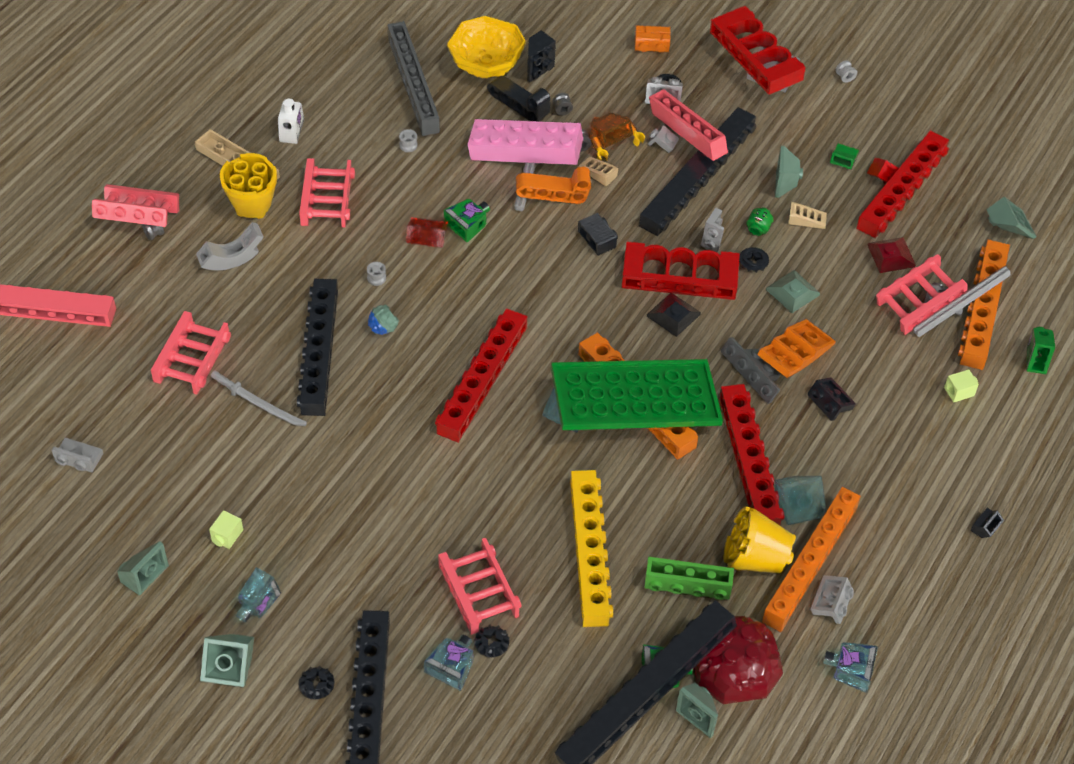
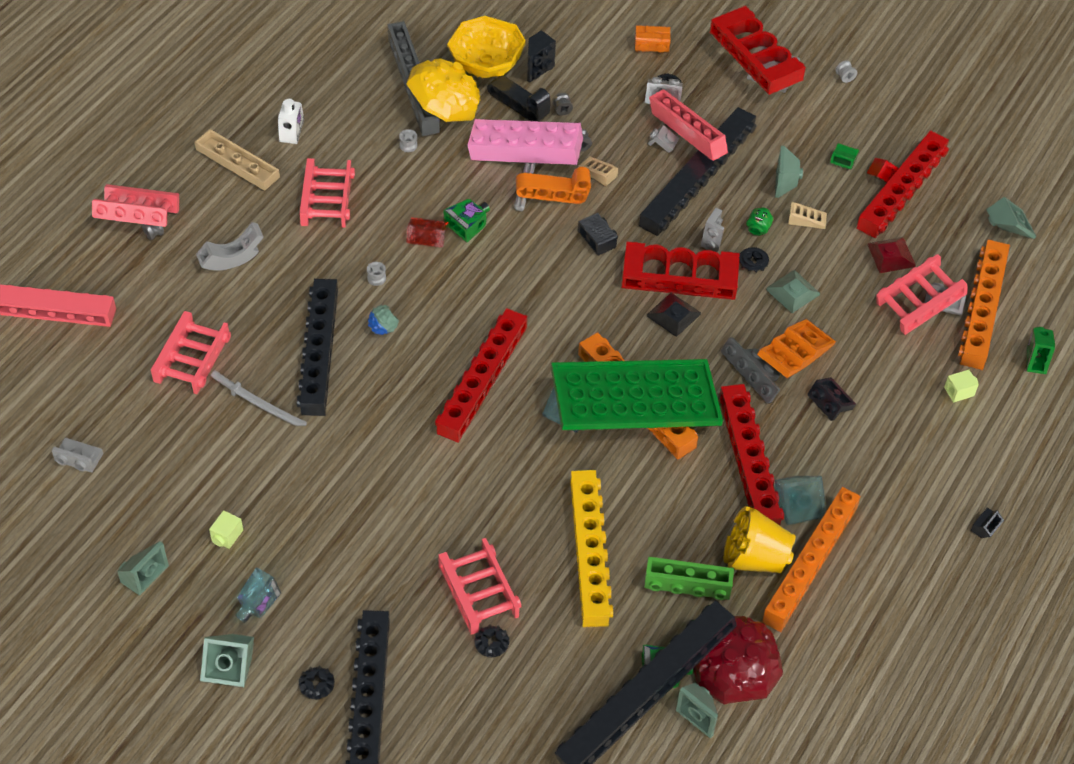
(249, 184): yellow cone -> none
(444, 90): none -> yellow rock
(451, 661): clear light blue torso -> none
(610, 130): clear orange torso -> none
(832, 598): light grey bracket -> none
(853, 664): clear light blue torso -> none
(961, 301): light grey axle -> none

